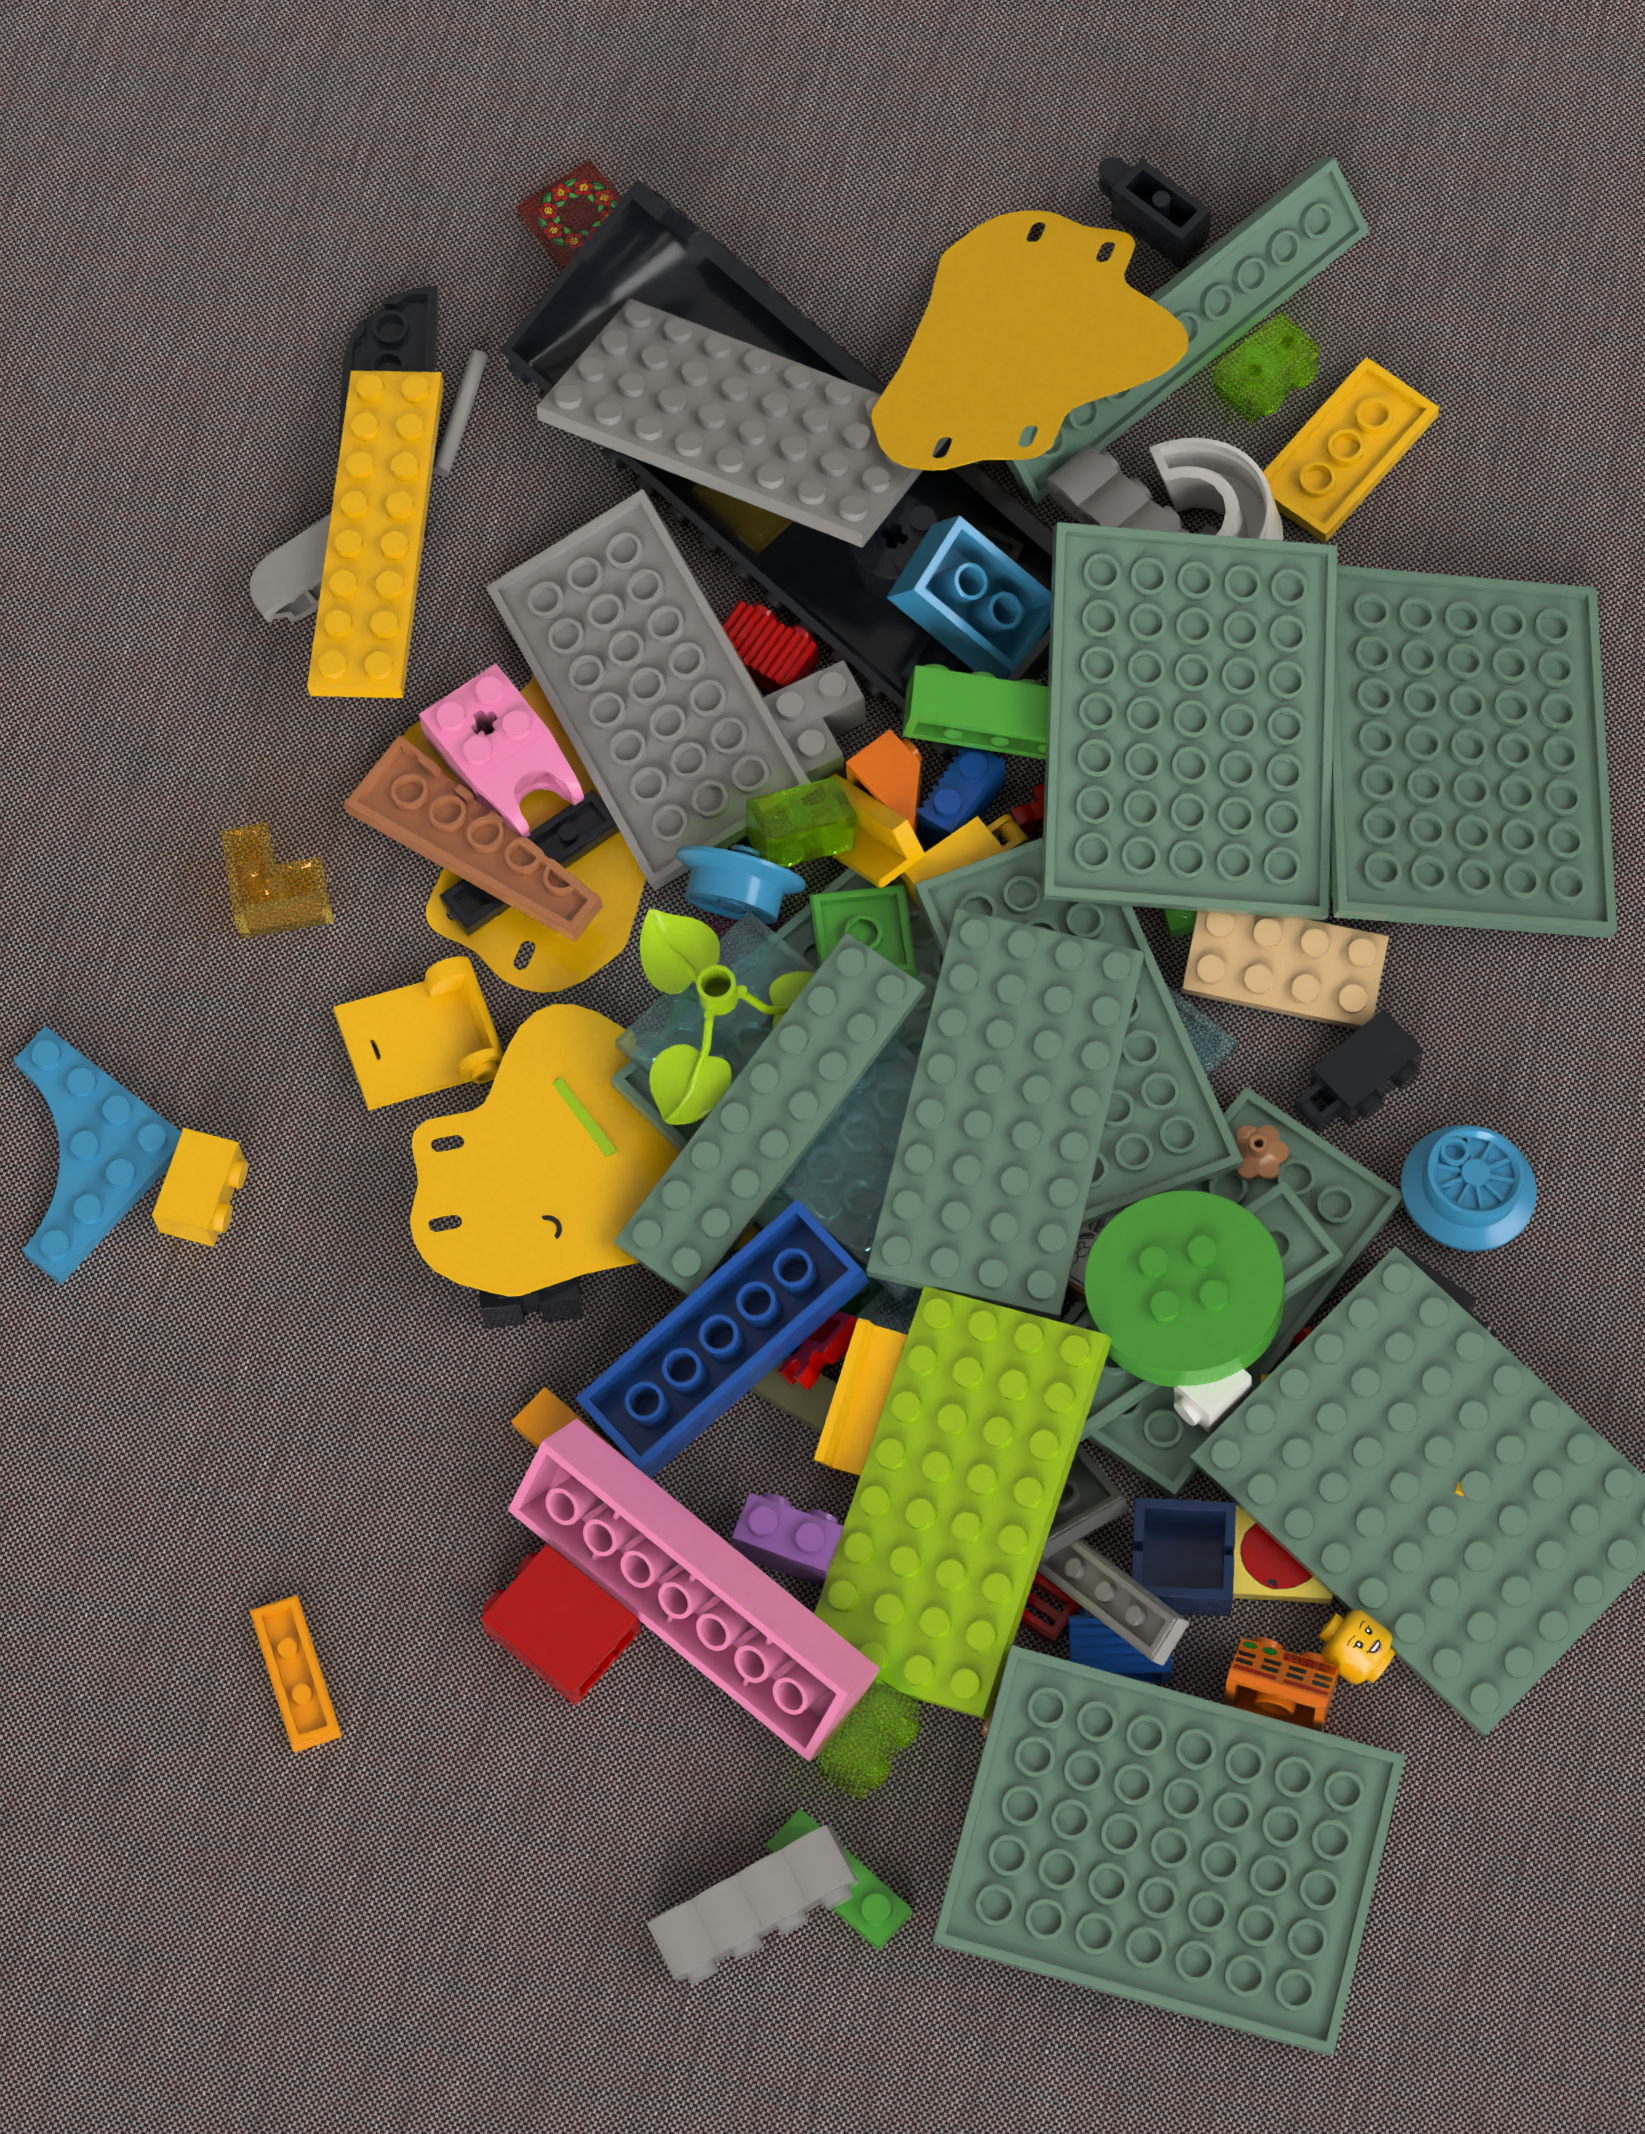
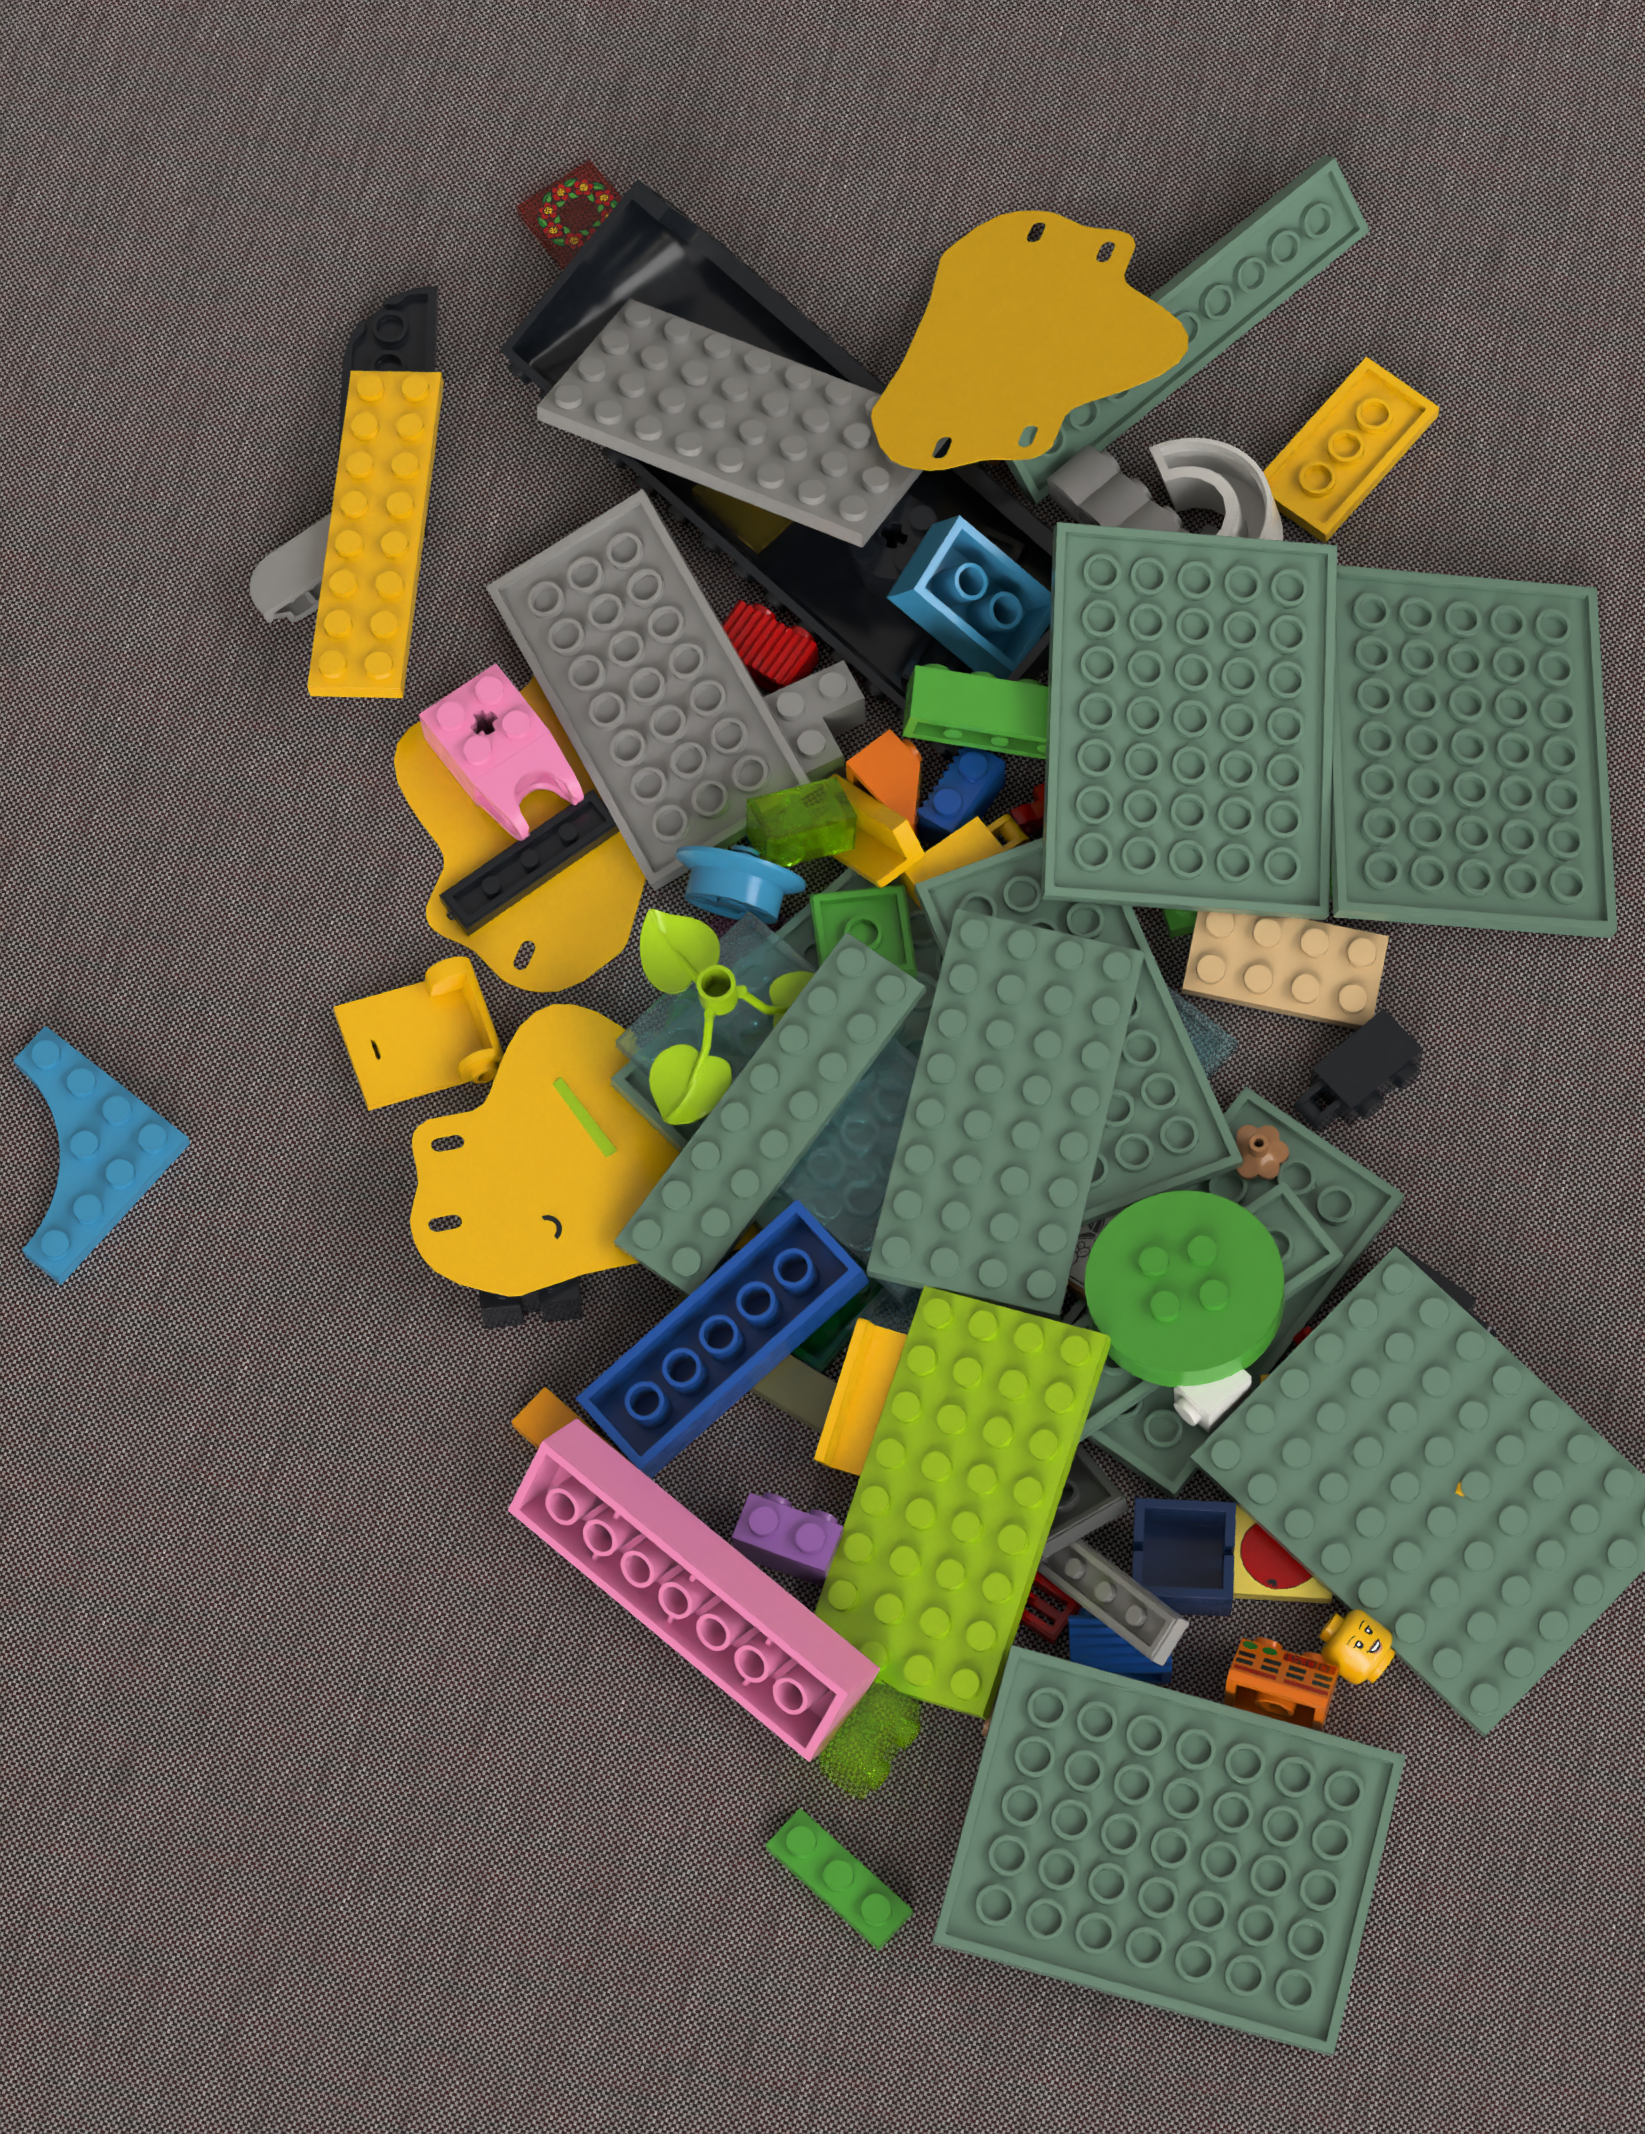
(200, 1187): yellow brick -> none
(270, 894): clear yellow brick -> none
(295, 1673): light orange tile -> none
(443, 822): nougat wing -> none
(460, 413): light grey bar -> none
(559, 1623): red brick -> none
(753, 1903): light grey brick -> none
(821, 1347): red plate -> none
(1155, 208): black brick -> none
(1267, 368): clear neon green brick -> none
(1468, 1188): dark azure wheel -> none

